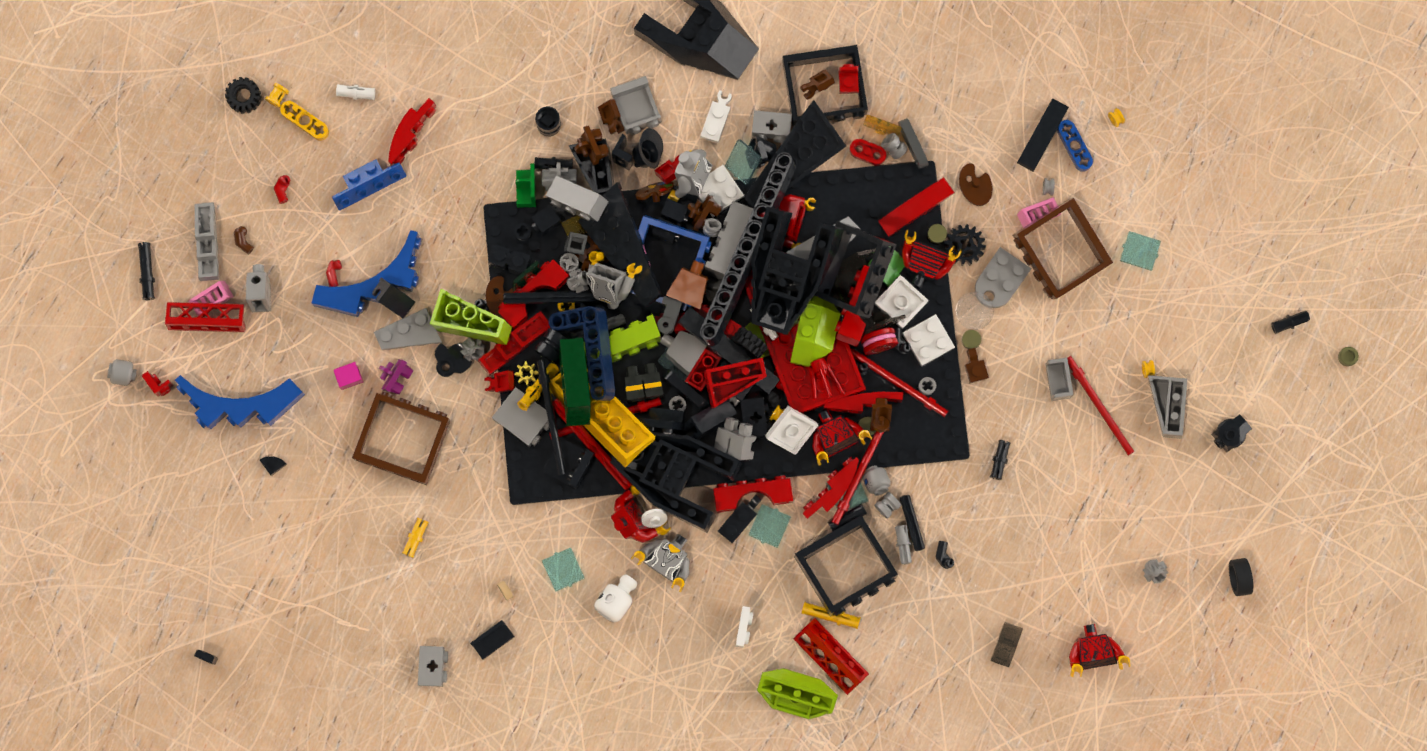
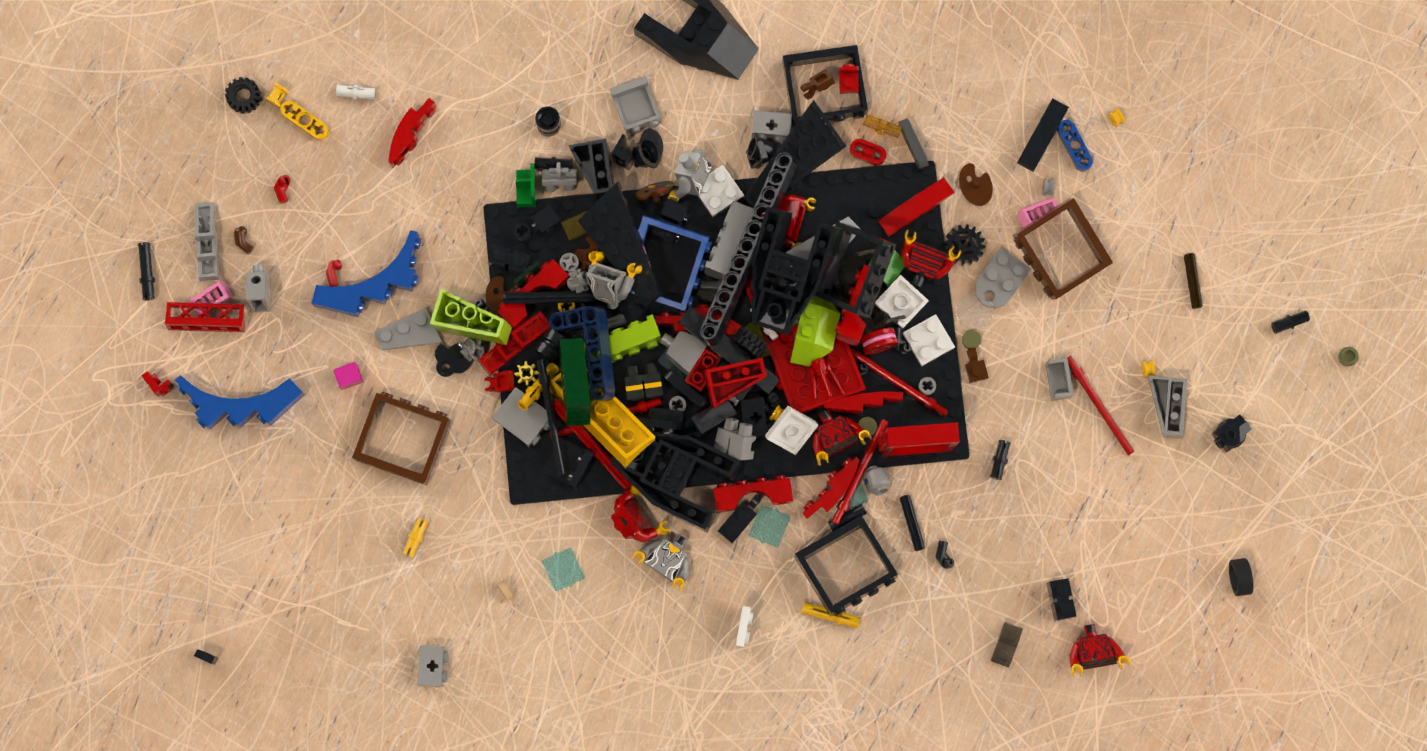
(121, 372): light grey head -> none
(272, 464): black tile -> none
(366, 181): blue bracket -> none
(391, 384): magenta hips -> none
(393, 298): black hinge -> none
(492, 639): black panel -> none
(575, 243): dark grey leg -> none
(576, 199): light grey wedge -> none
(588, 145): reddish brown hips -> none
(609, 115): reddish brown plate -> none
(615, 599): white piece -> none
(654, 518): white piece -> none
(666, 171): red plate -> none
(668, 321): dark grey leg -> none
(690, 285): dark orange torso -> none
(701, 213): reddish brown hips -> none
(711, 227): light grey bush -> none
(716, 119): white plate -> none
(743, 161): clear light blue piece -> none
(796, 693): lime wedge -> none
(833, 653): red fence -> none
(880, 415): reddish brown hips -> none
(887, 505): light grey wheel -> none
(894, 146): light grey wheel -> none
(903, 544): light grey axle -> none
(919, 439): none -> red window
(937, 233): olive tile -> none
(1063, 607): none -> black piece
(1140, 250): clear light blue piece -> none
(1155, 571): light grey gear -> none
(1193, 281): none -> dark brown axle

